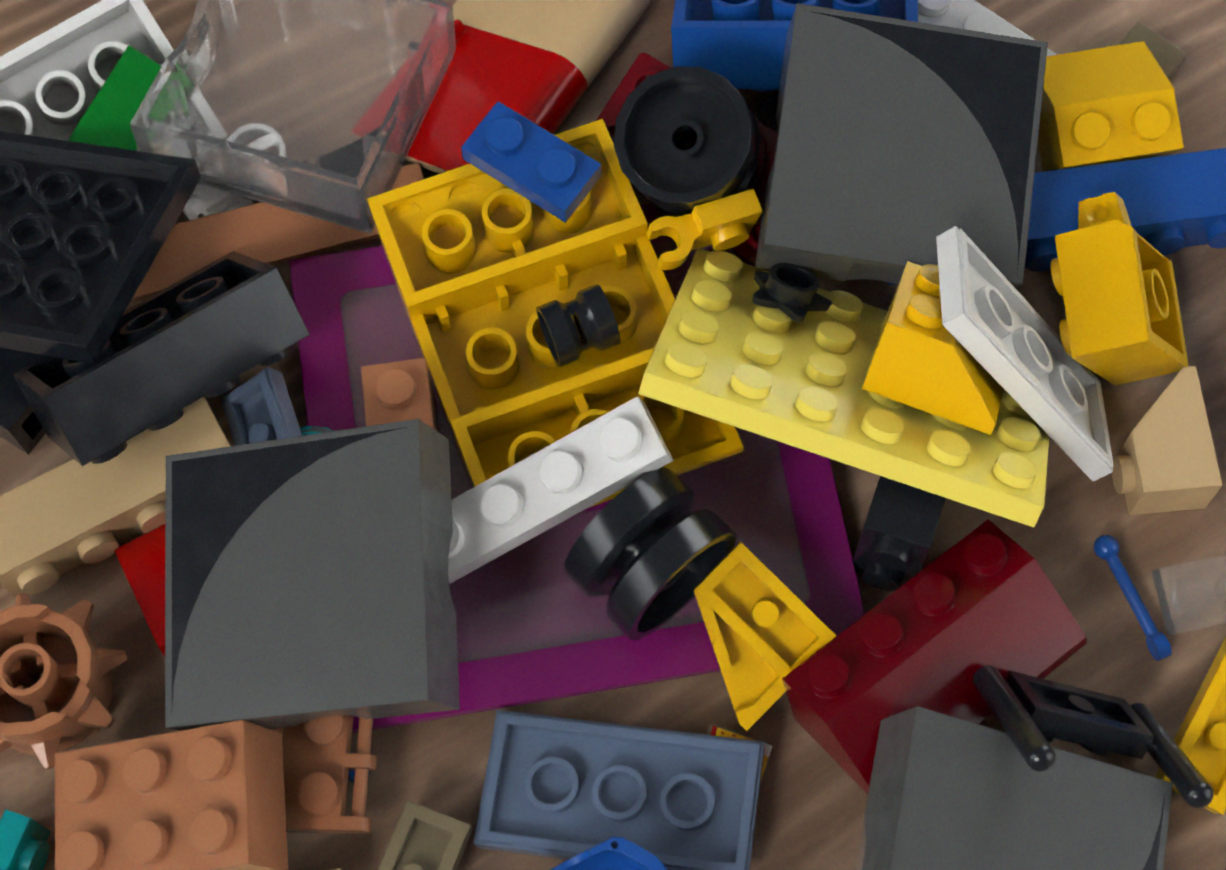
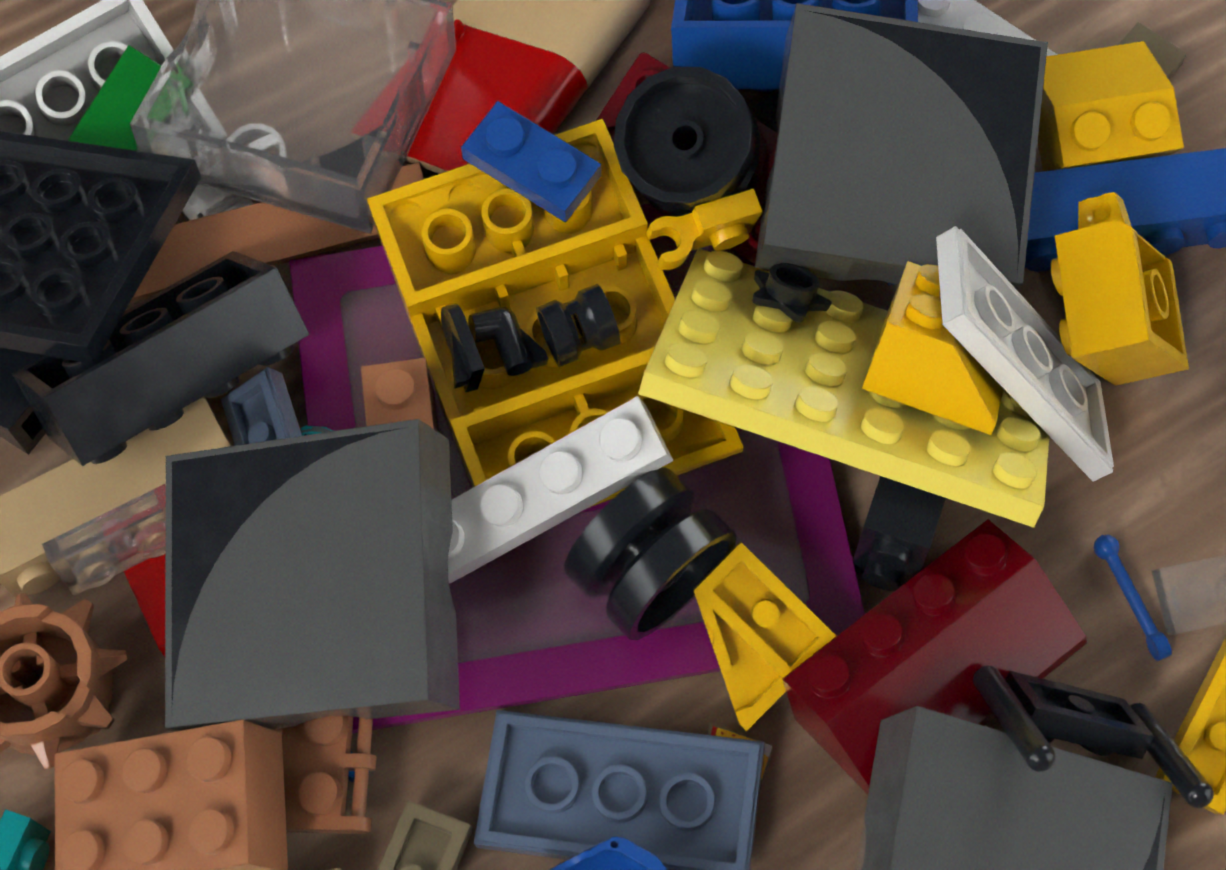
(111, 542): none -> clear plate
(515, 347): none -> black piece
(1170, 453): tan slope -> none

